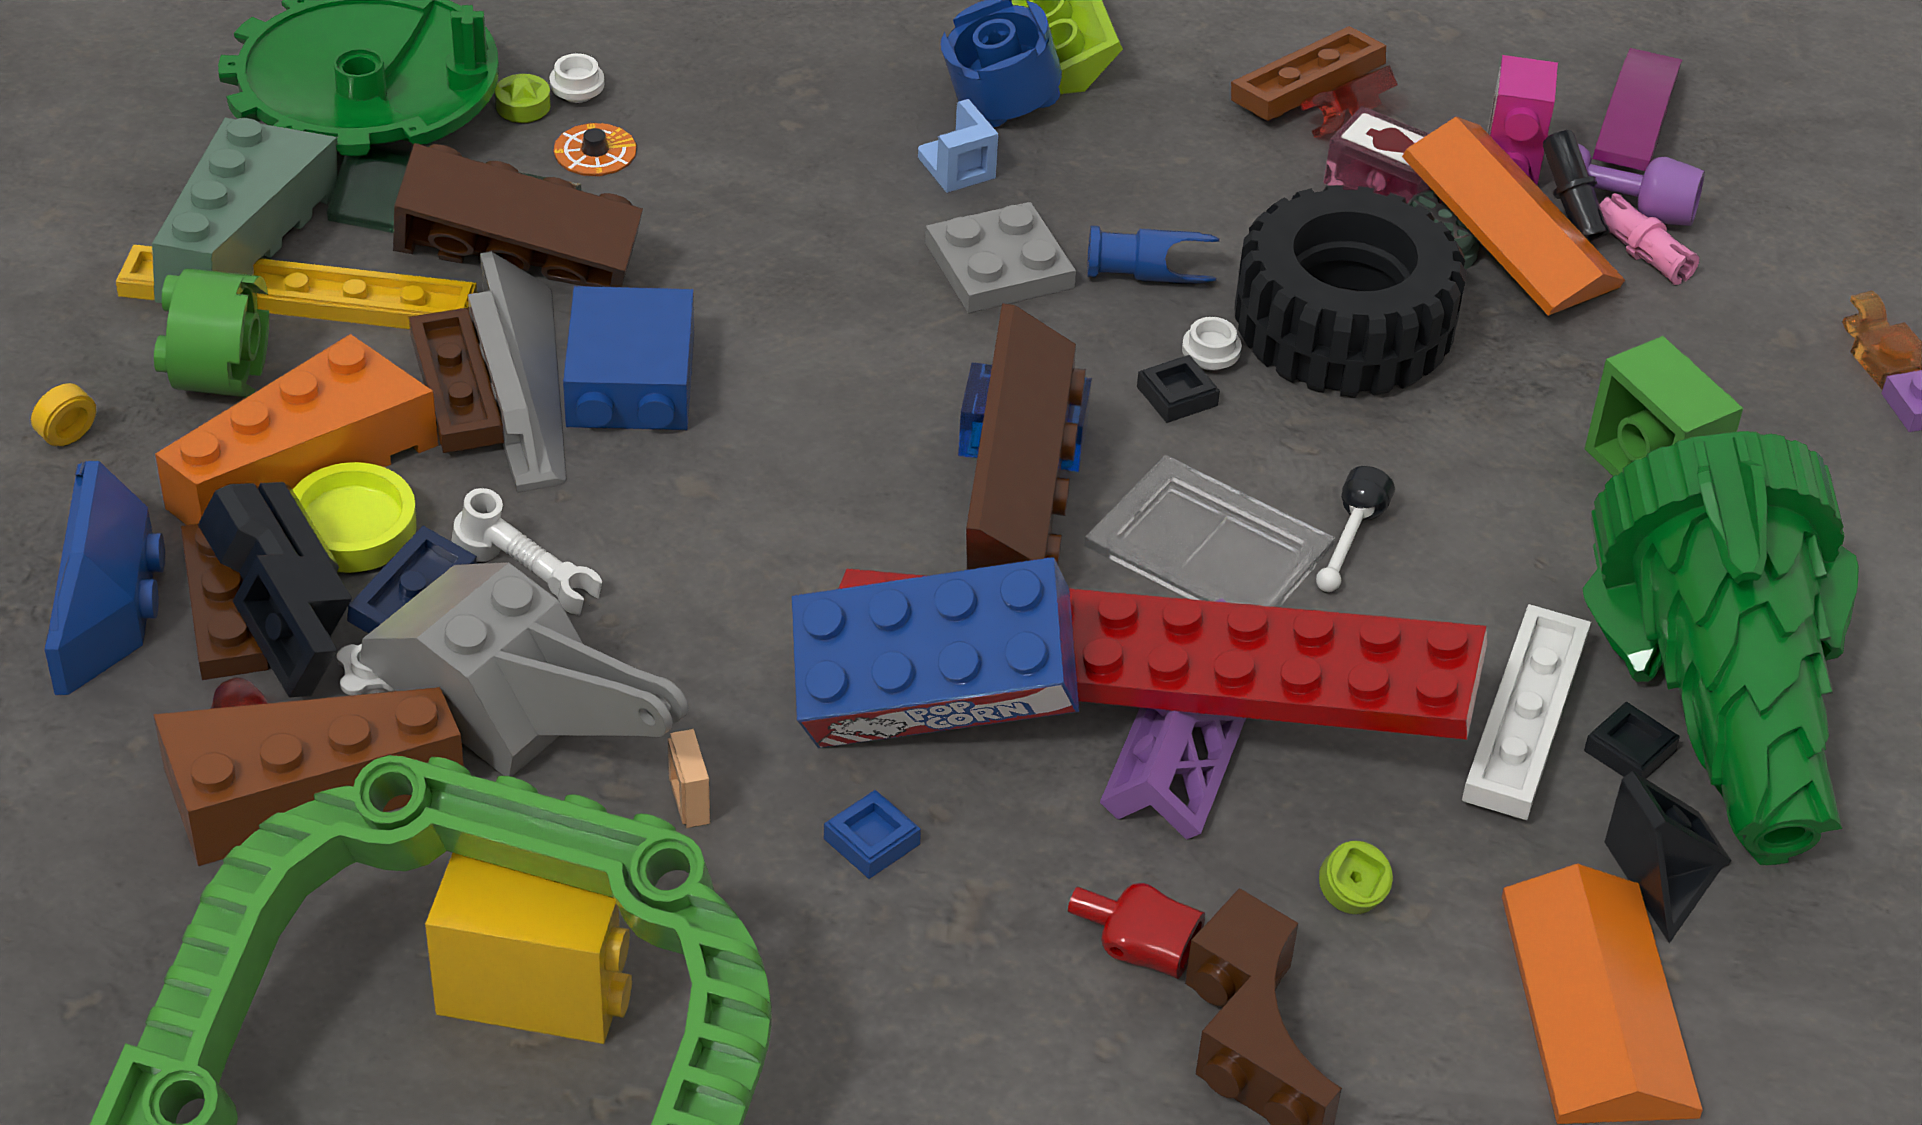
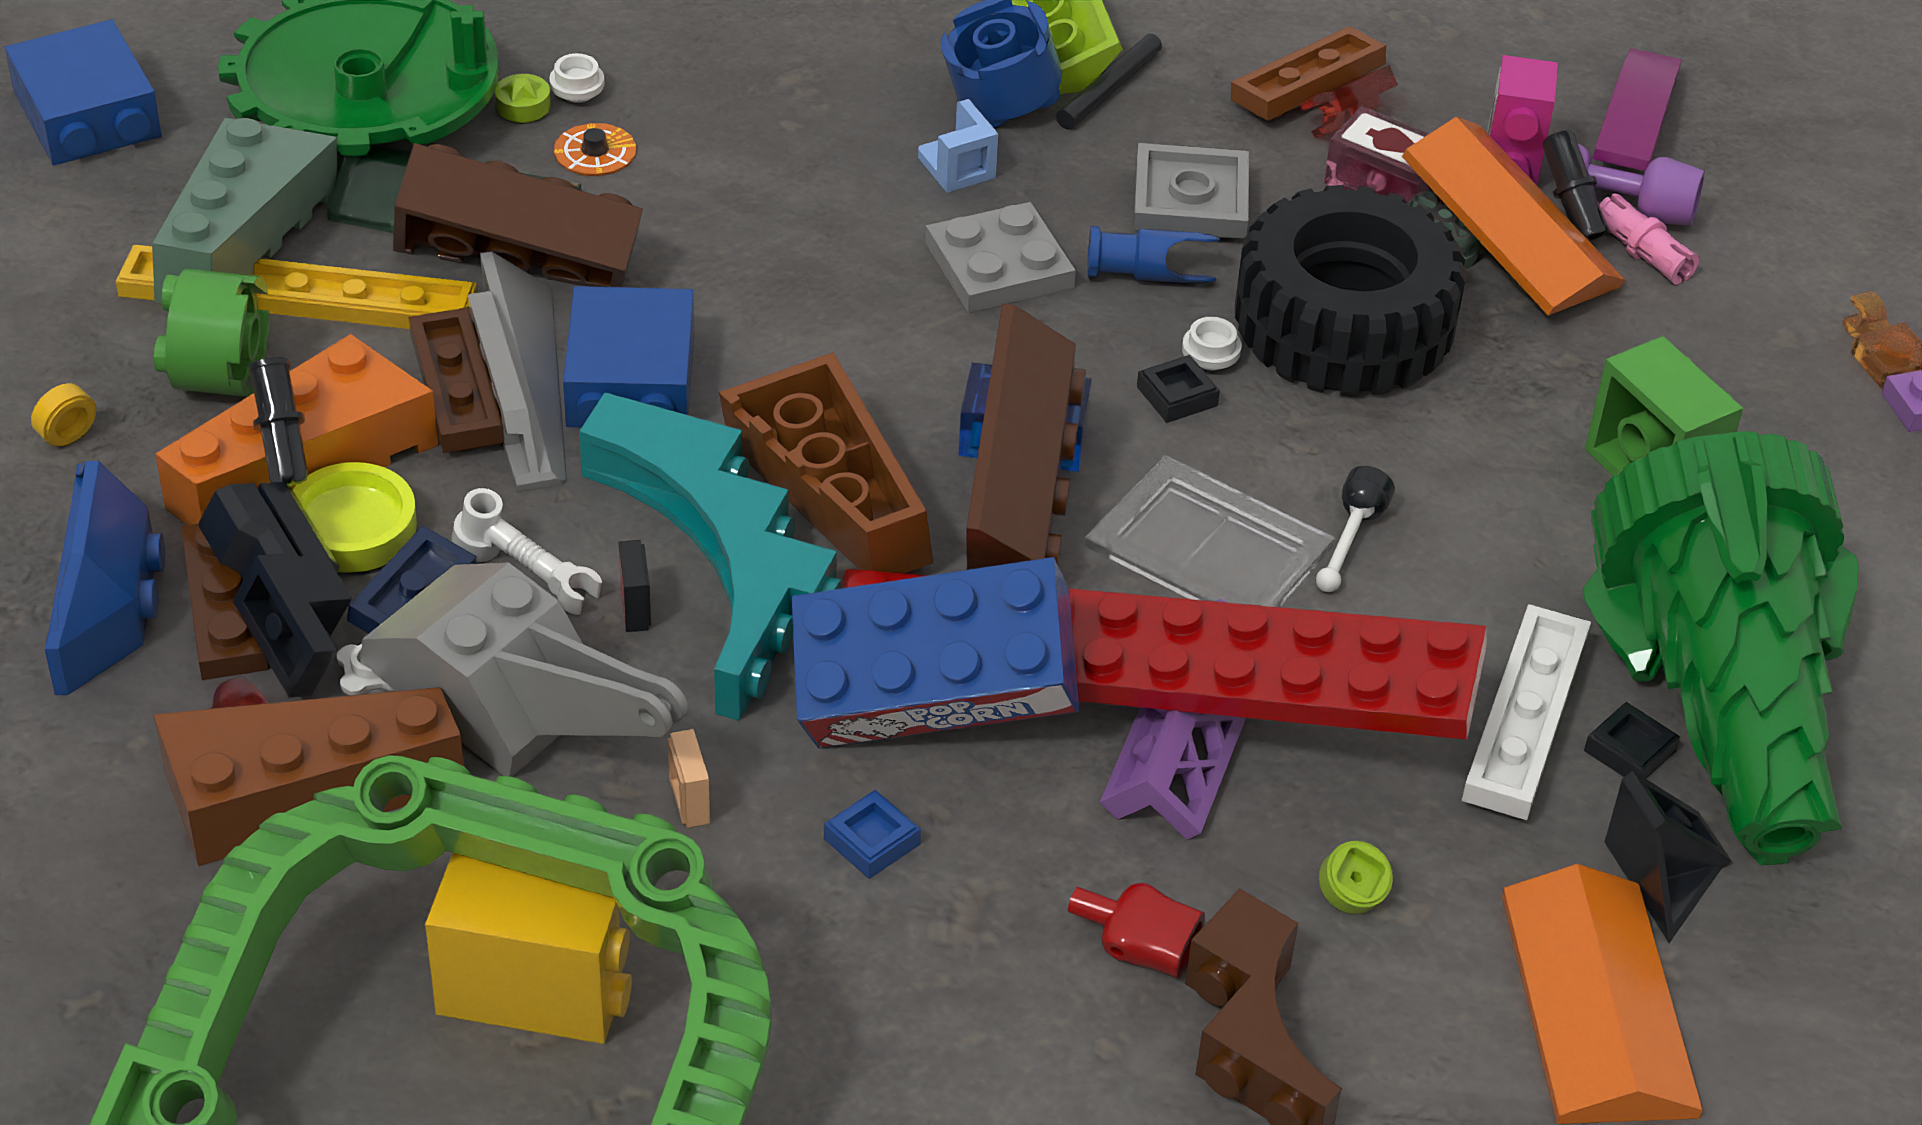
(83, 91): none -> blue brick
(278, 420): none -> black axle
(634, 585): none -> black tile
(741, 526): none -> teal arch
(821, 444): none -> dark orange wedge
(1108, 81): none -> black bar
(1192, 190): none -> light grey plate

